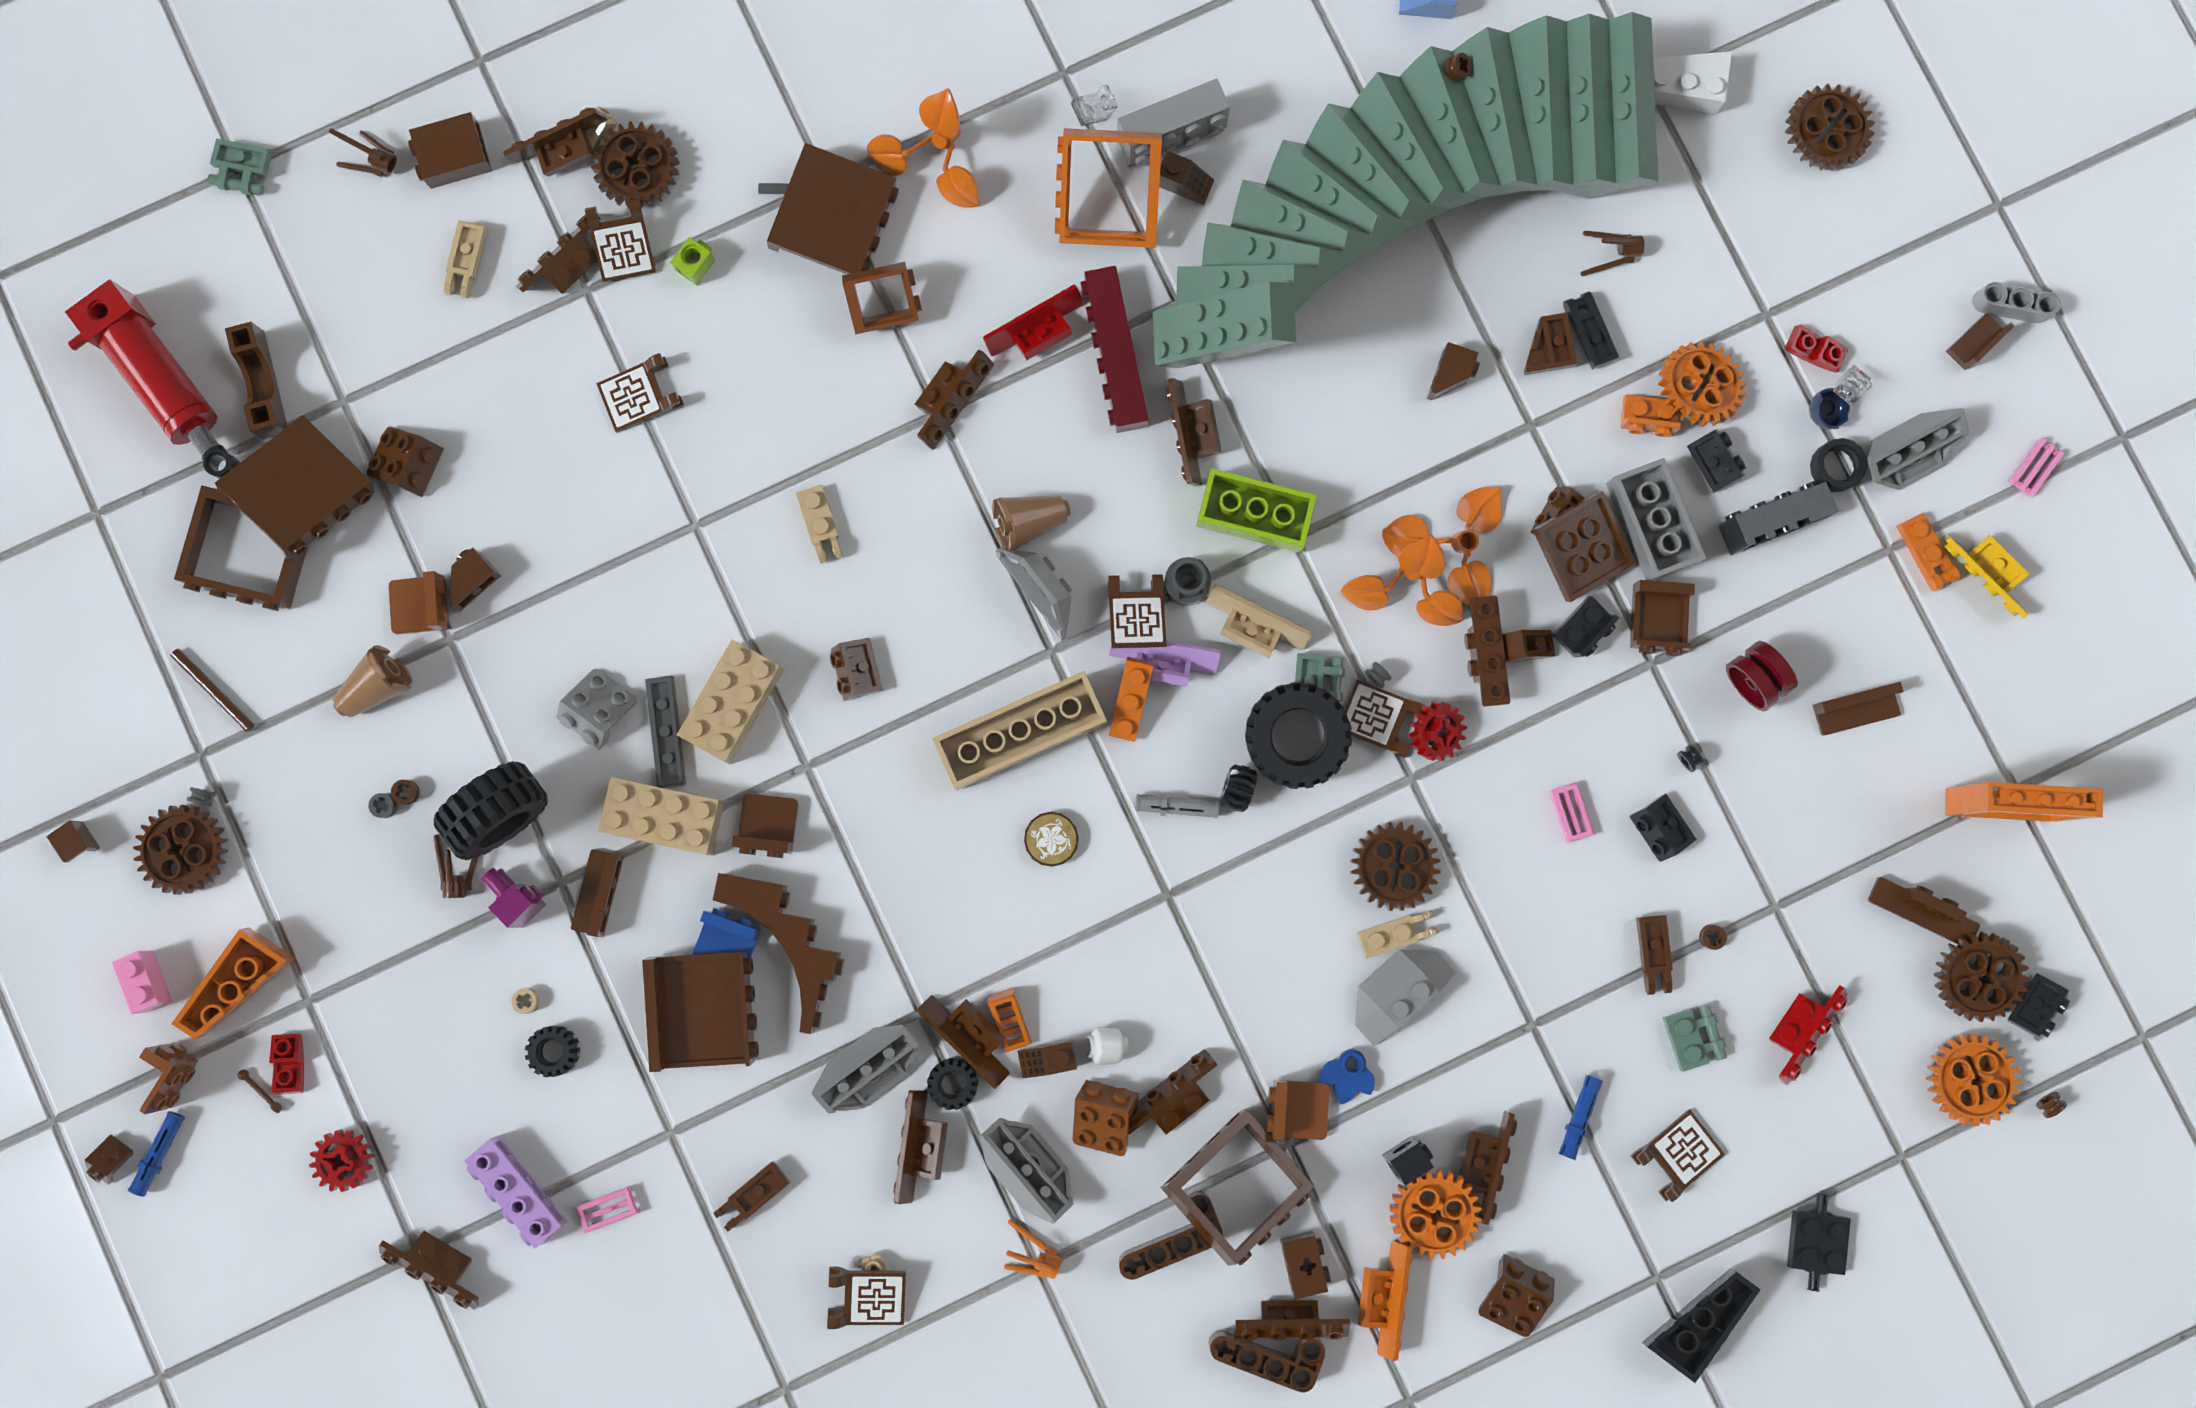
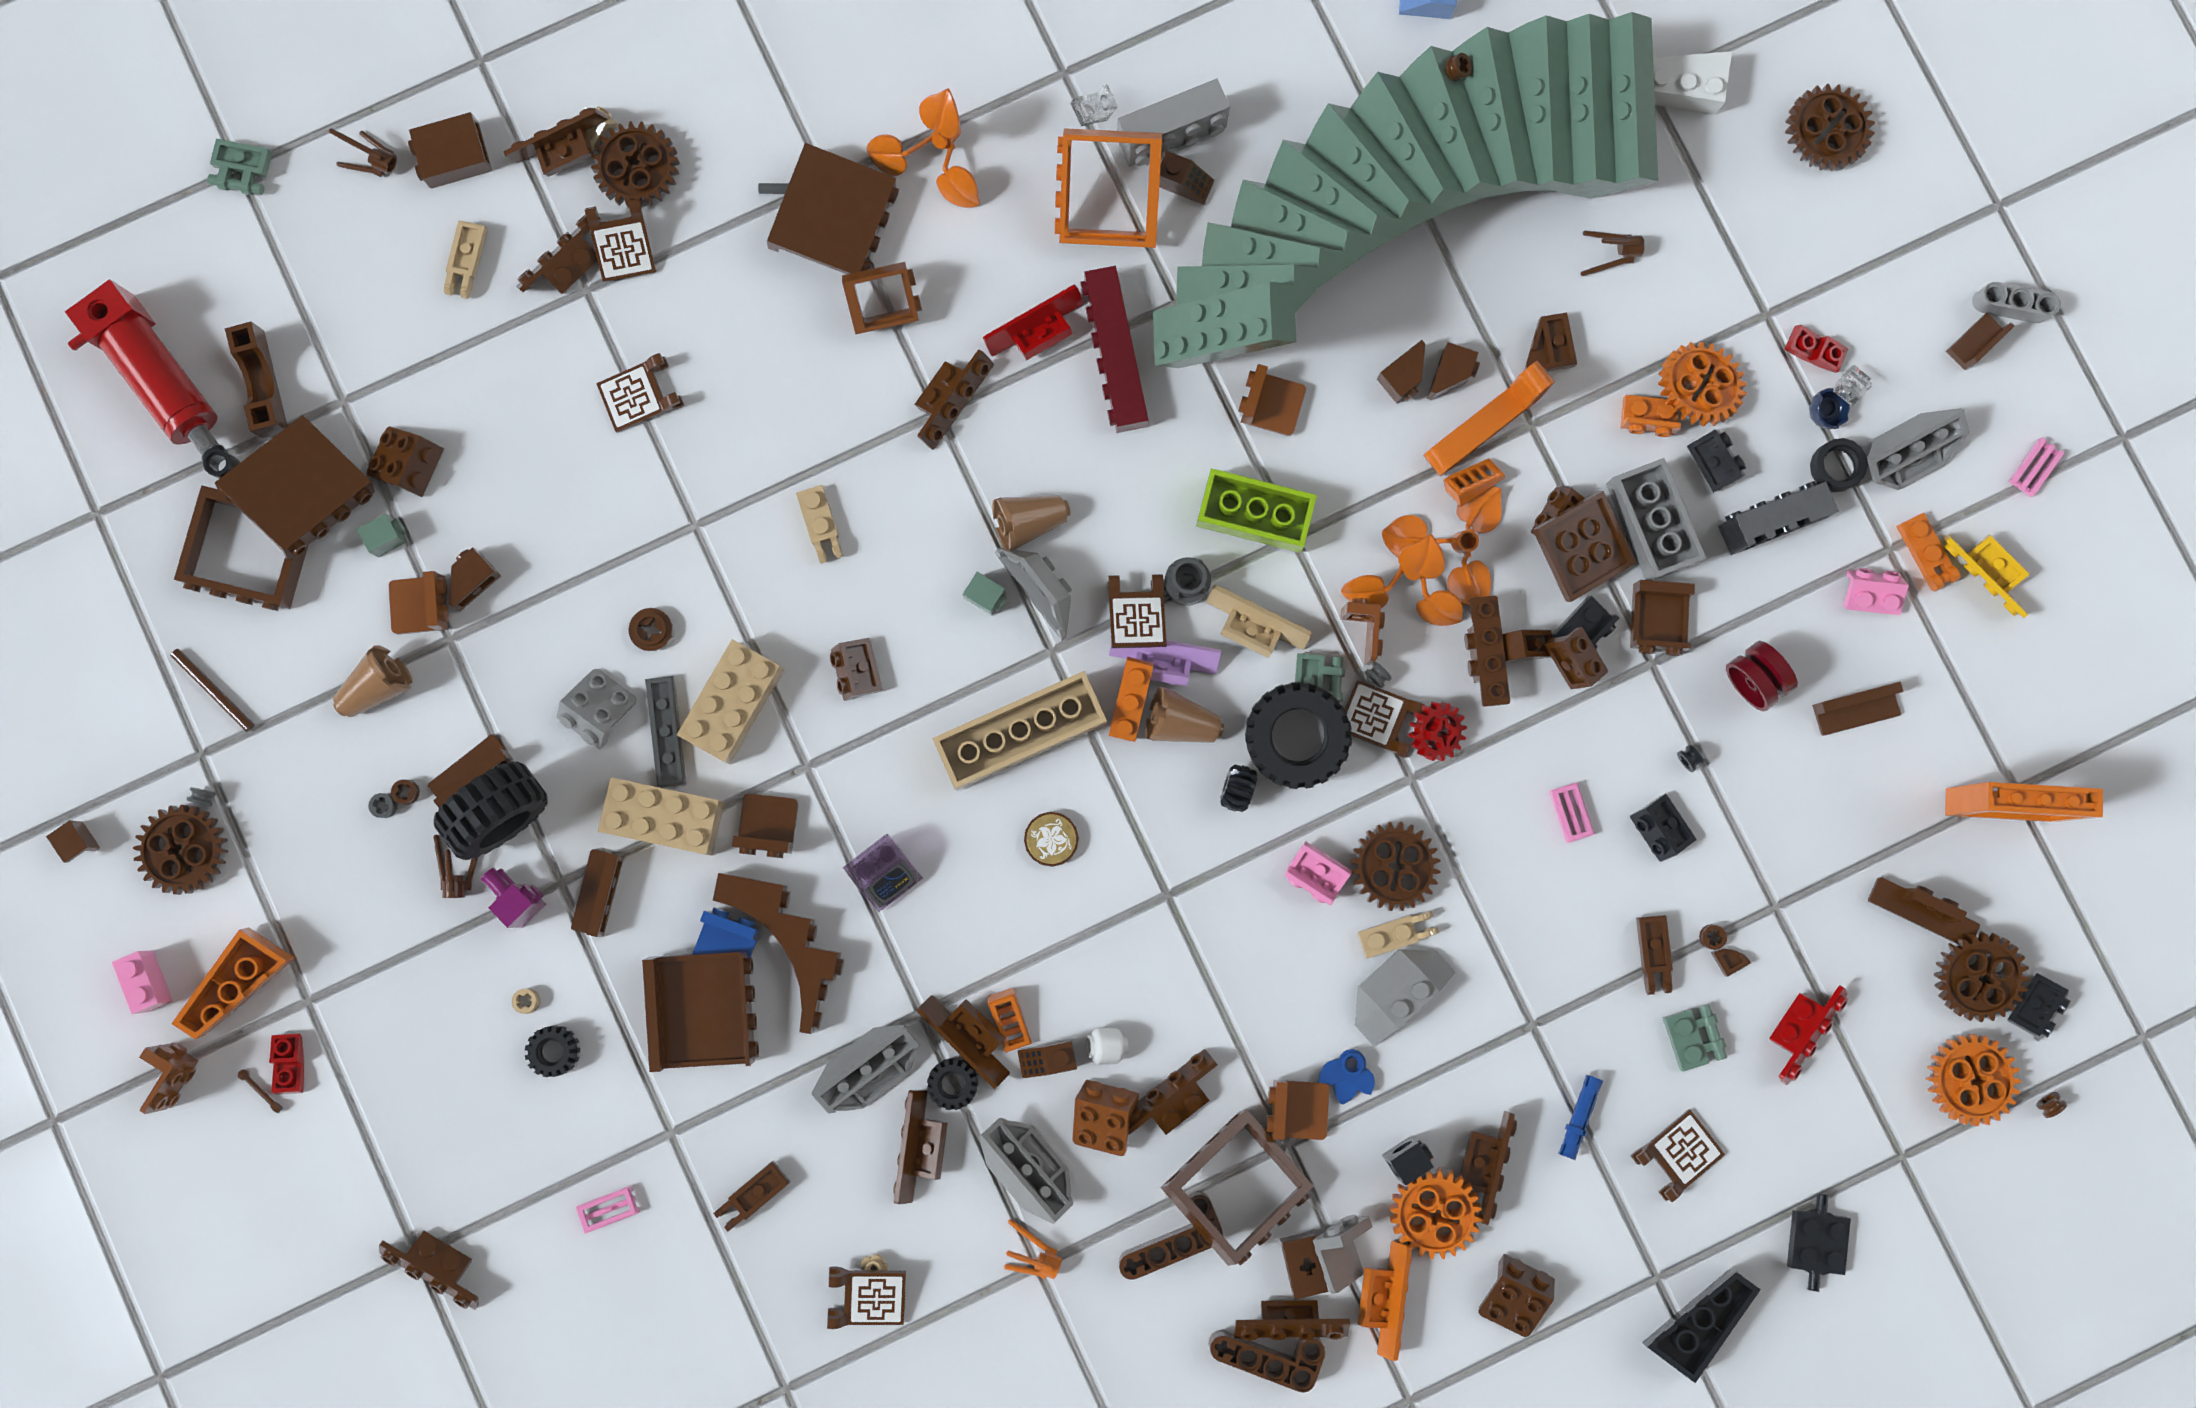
(107, 1159): reddish brown bracket -> none
(151, 1163): blue pin -> none
(332, 1170): red gear -> none
(382, 534): none -> sand green brick
(476, 762): none -> reddish brown panel
(515, 1192): lavender brick -> none
(645, 618): none -> reddish brown gear
(695, 271): lime brick -> none
(883, 872): none -> clear purple slope
(985, 594): none -> sand green brick
(1180, 806): light grey pin -> none
(1181, 720): none -> medium nougat cone
(1195, 430): reddish brown bracket -> none
(1271, 402): none -> dark orange bracket
(1317, 873): none -> bright pink bracket
(1338, 1252): none -> light grey bracket
(1361, 611): none -> dark orange bracket
(1404, 374): none -> reddish brown slope
(1470, 491): none -> orange slope
(1488, 421): none -> orange beam
(1576, 659): none -> reddish brown bracket
(1591, 330): black plate -> none
(1730, 960): none -> reddish brown tile
(1875, 591): none -> bright pink bracket

